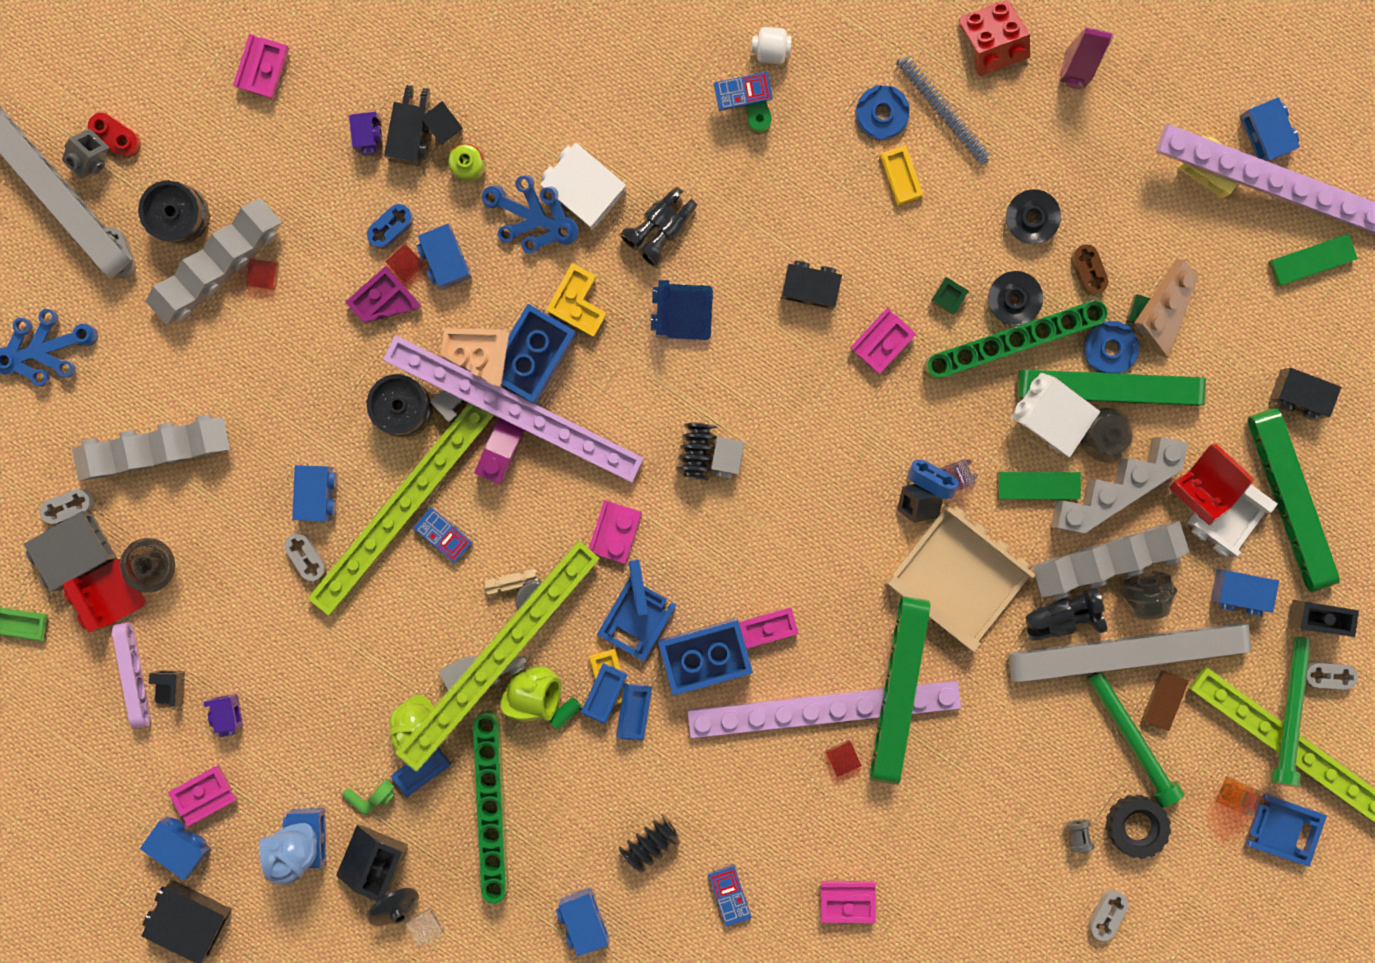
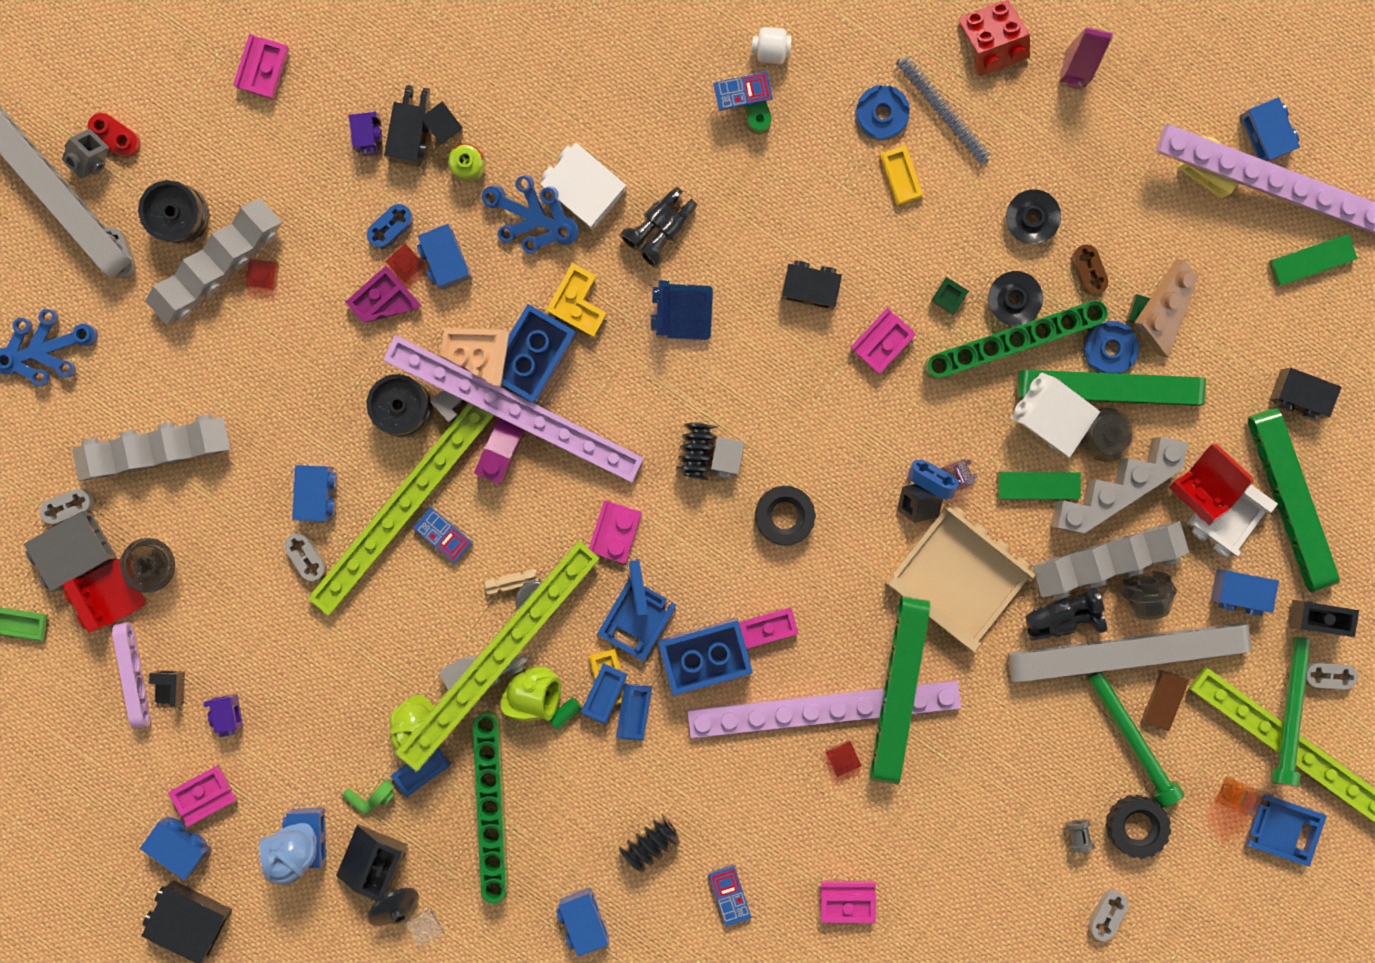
(805, 521): none -> black tyre

